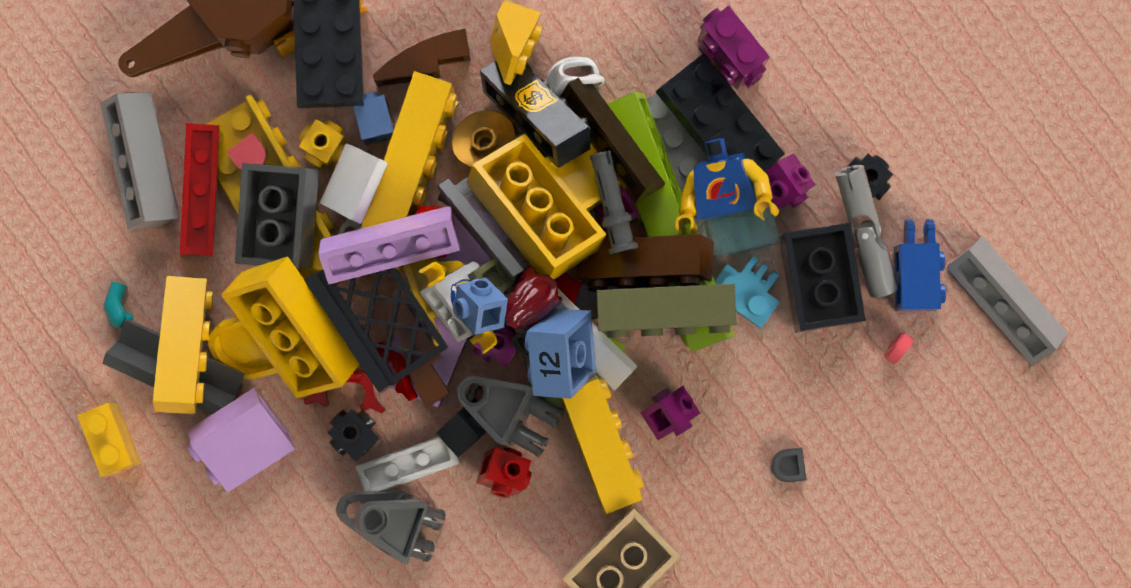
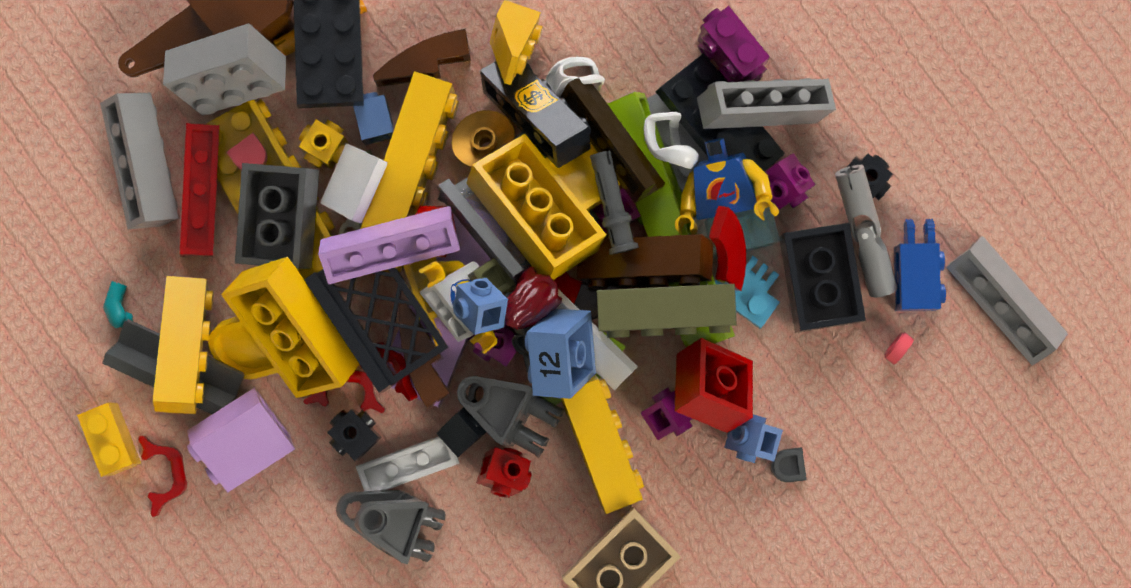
(177, 468): none -> red helmet
(225, 70): none -> light grey brick
(676, 154): none -> white piece
(714, 385): none -> red brick
(730, 247): none -> red tile
(754, 440): none -> medium blue brick
(765, 103): none -> light grey brick

